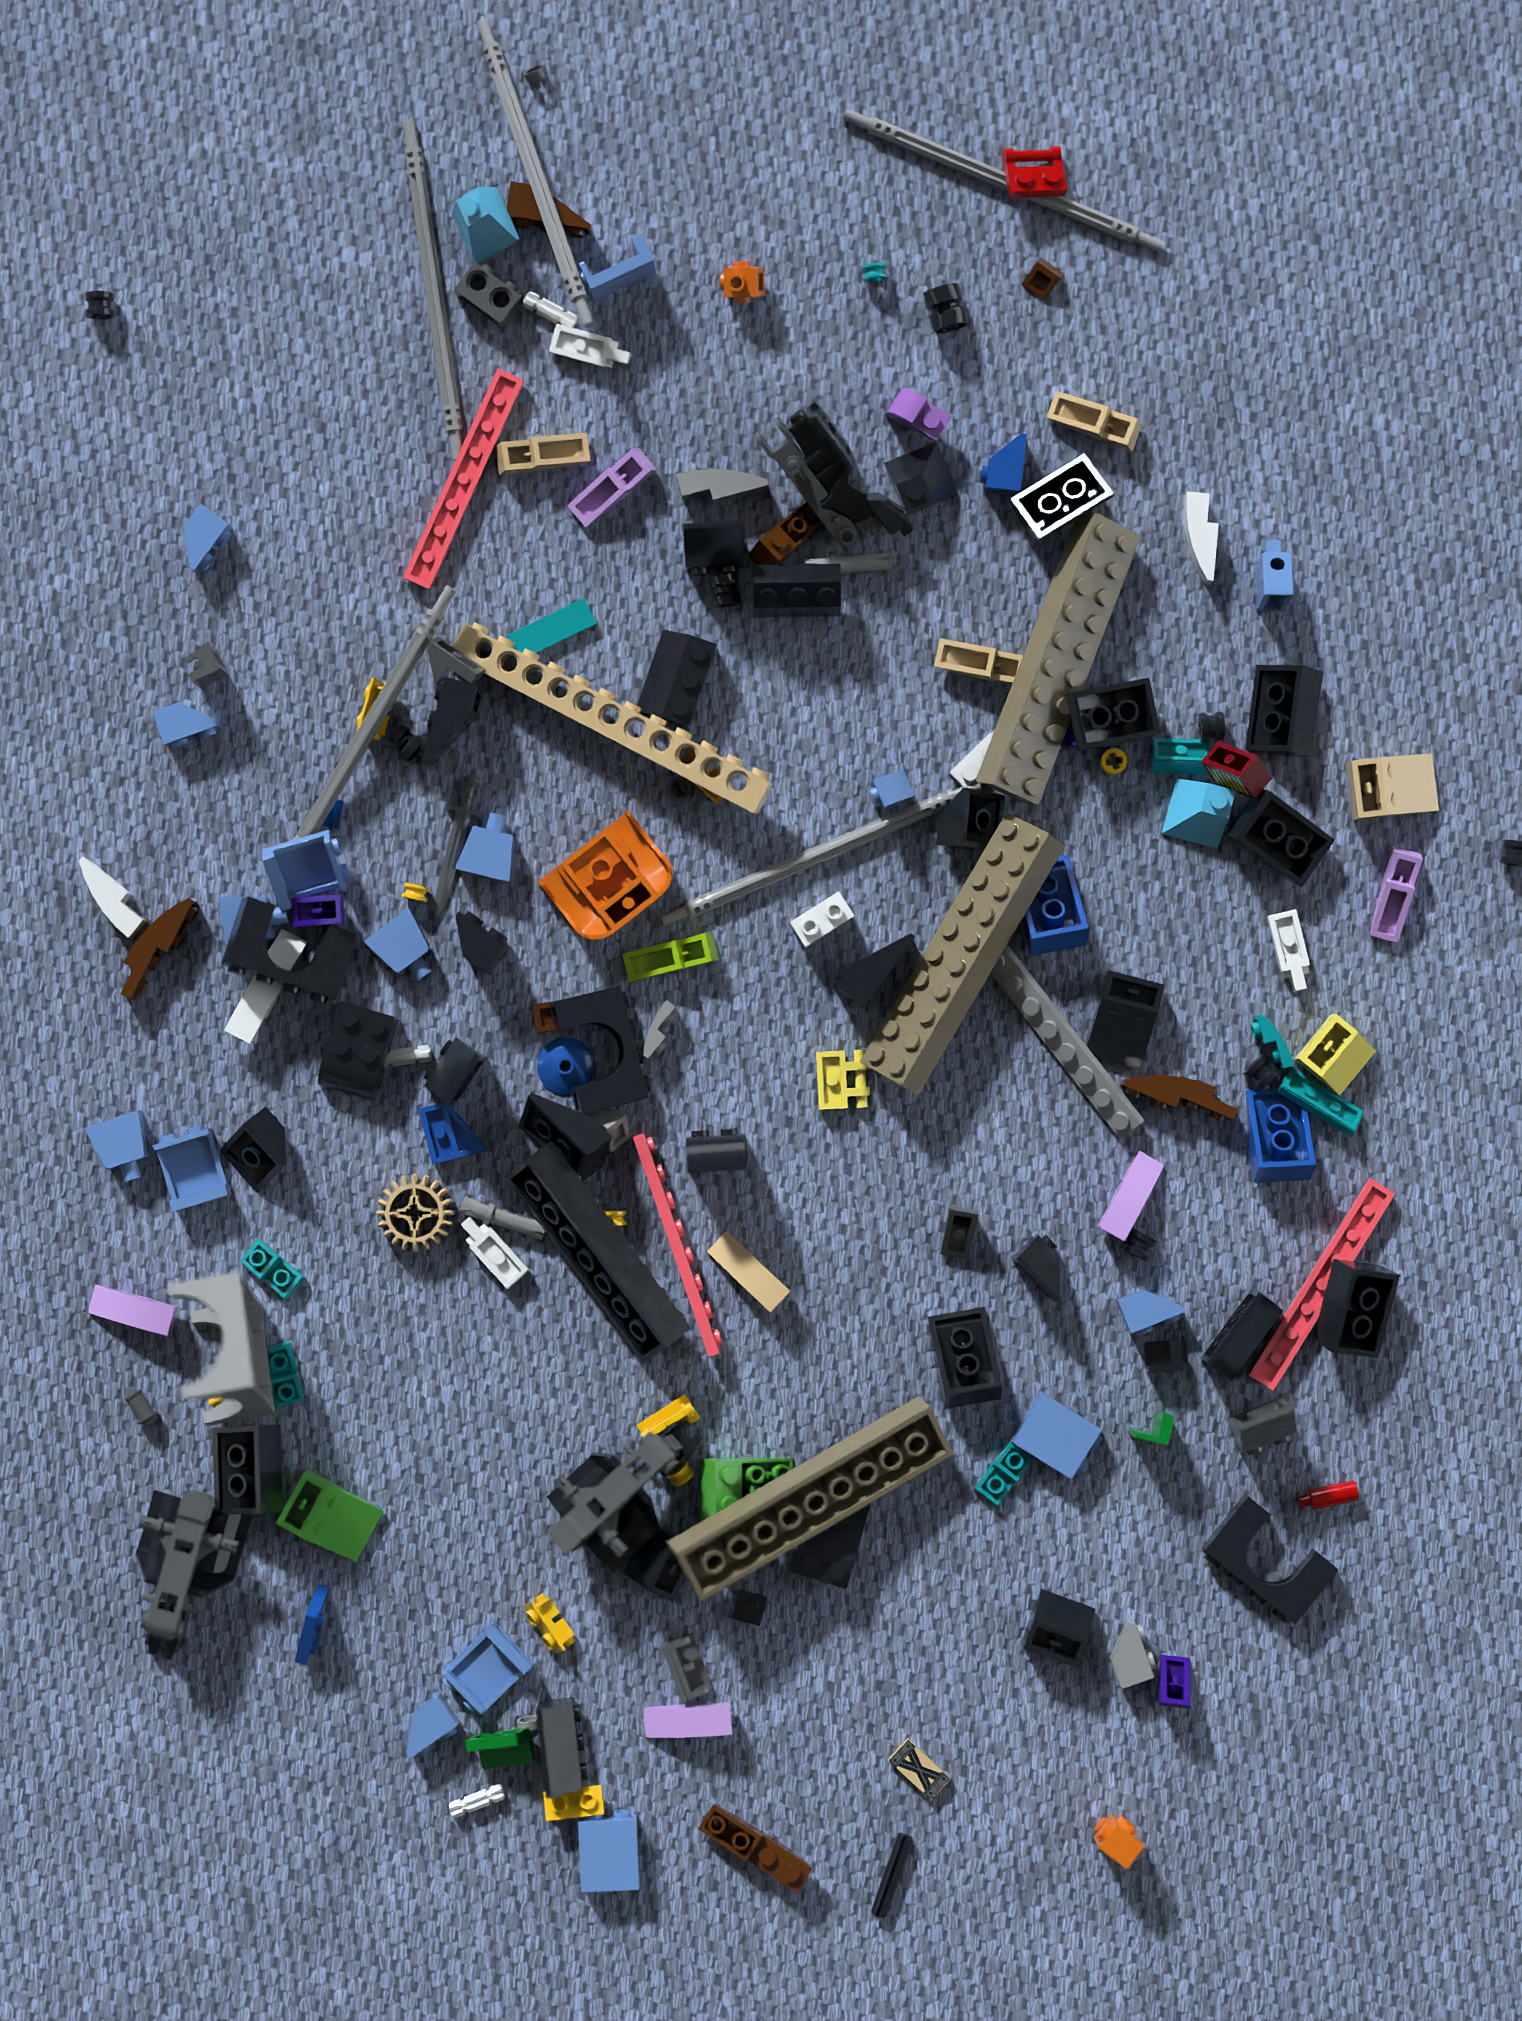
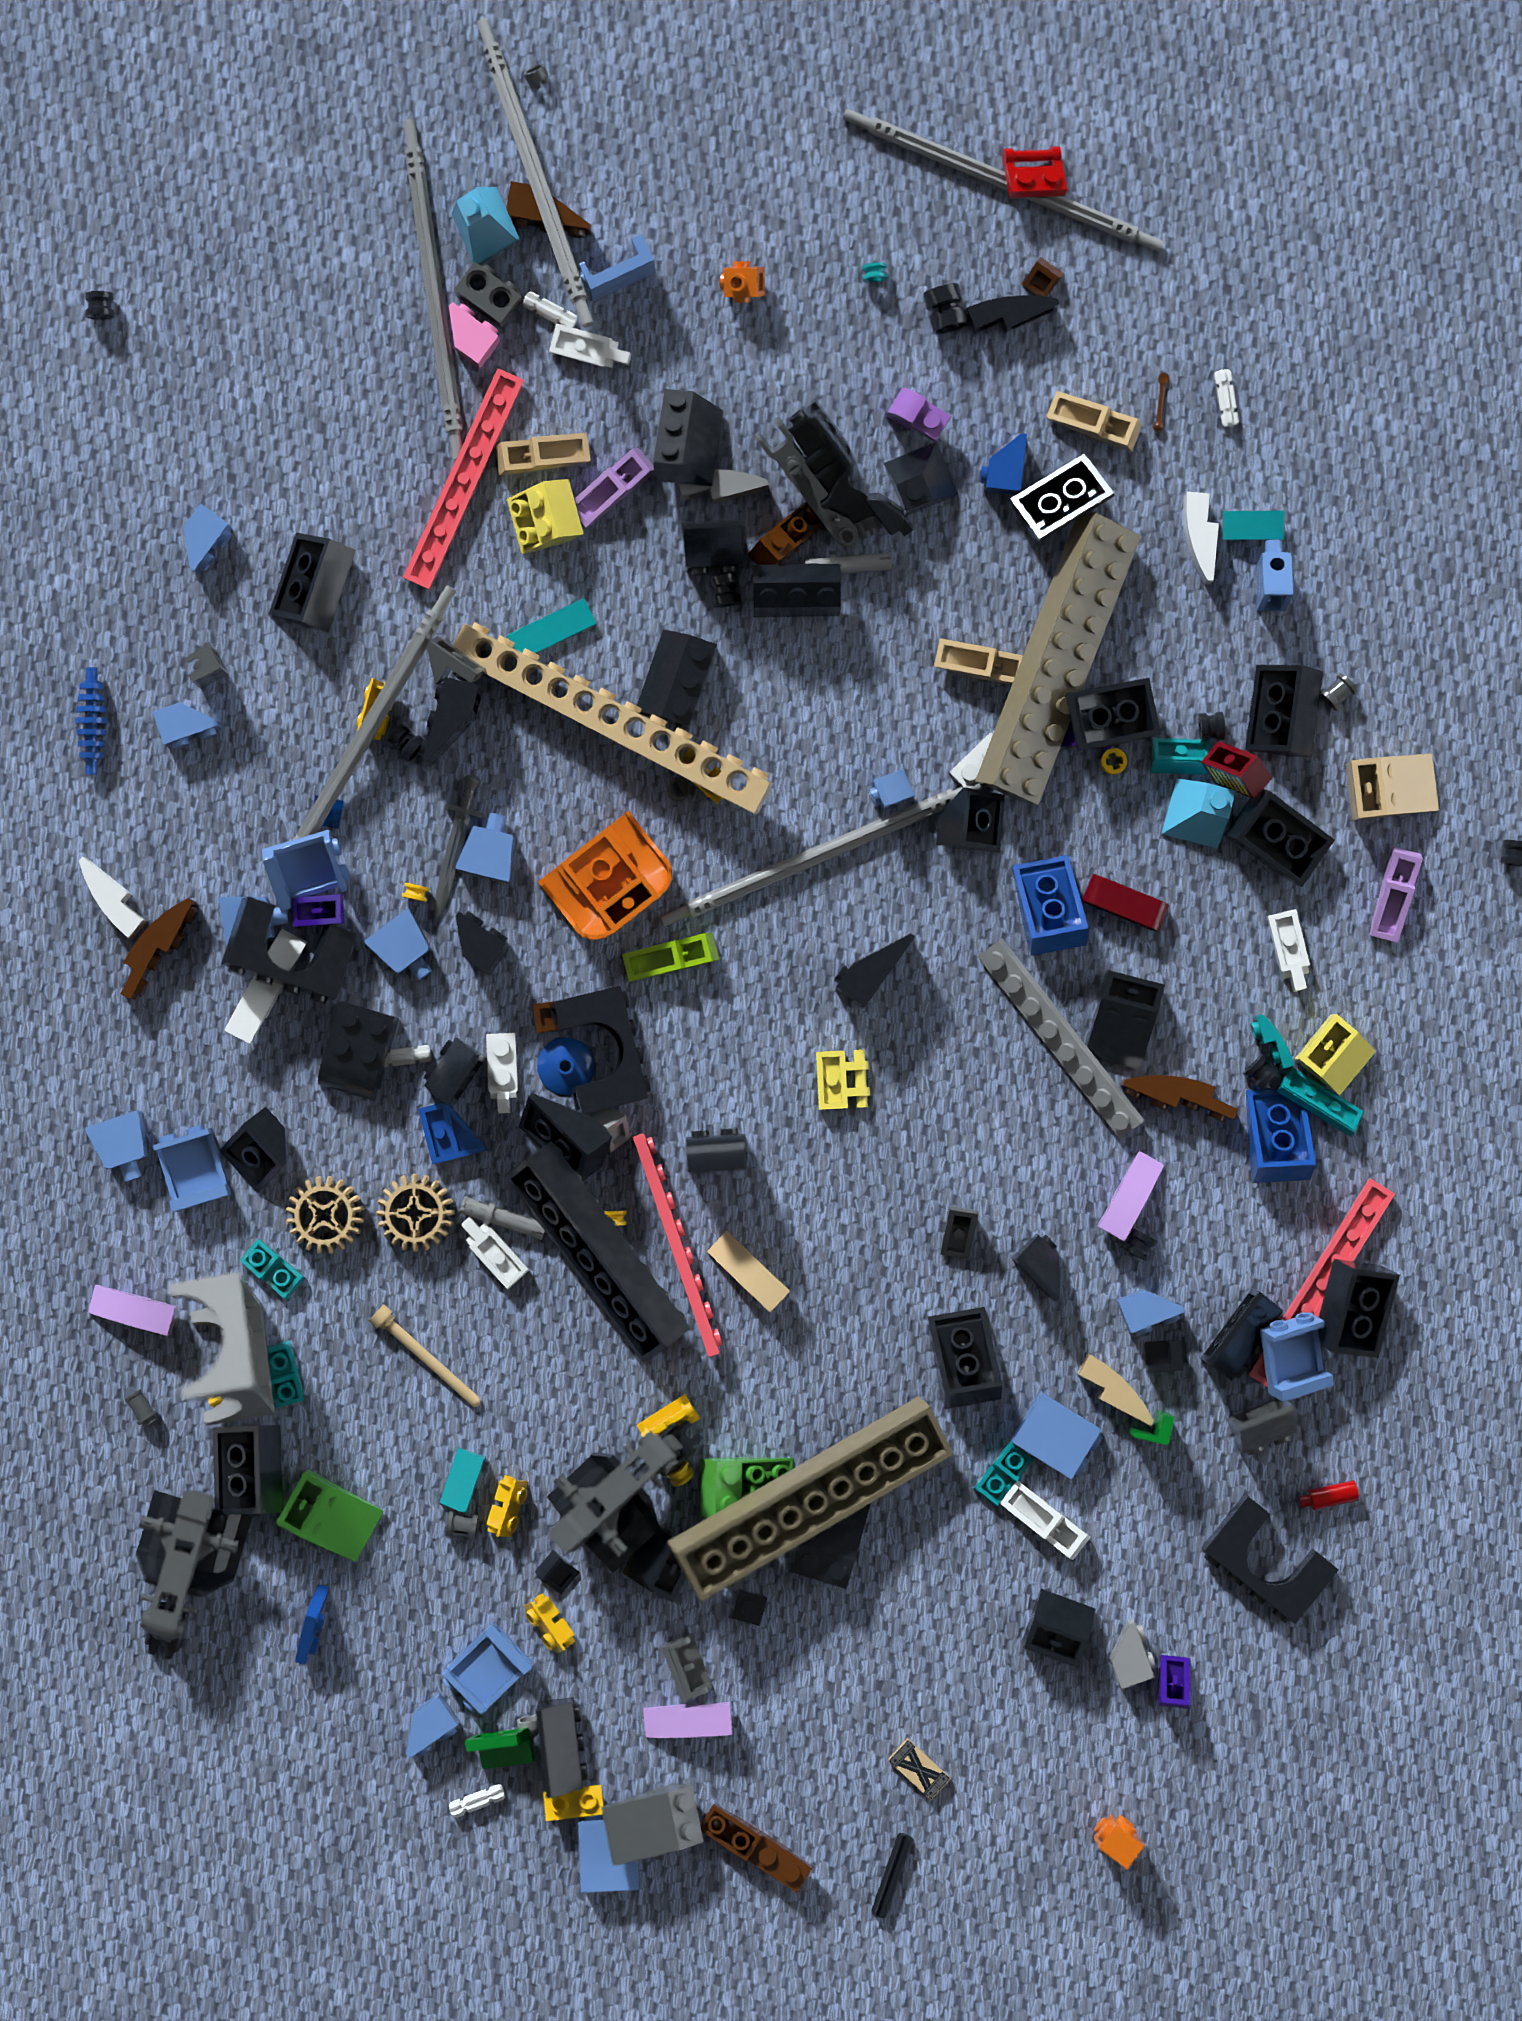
(91, 720): none -> blue piece
(306, 1233): none -> tan gear
(312, 581): none -> black slope
(384, 1320): none -> tan piece
(462, 1480): none -> teal slope
(462, 1526): none -> dark grey bush
(471, 338): none -> bright pink slope
(502, 1069): none -> white hinge
(504, 1519): none -> yellow hinge
(545, 515): none -> light yellow slope
(556, 1572): none -> black slope
(652, 1823): none -> dark grey slope
(654, 1041): light grey slope -> none
(687, 439): none -> black slope
(821, 919): white brick -> none
(962, 953): dark tan brick -> none
(1009, 311): none -> black slope
(1045, 1520): none -> white slope
(1114, 1388): none -> tan slope
(1125, 902): none -> dark red beam
(1163, 379): none -> reddish brown hinge
(1226, 398): none -> white axle
(1254, 525): none -> teal slope
(1294, 1357): none -> medium blue panel
(1338, 691): none -> dark grey bush

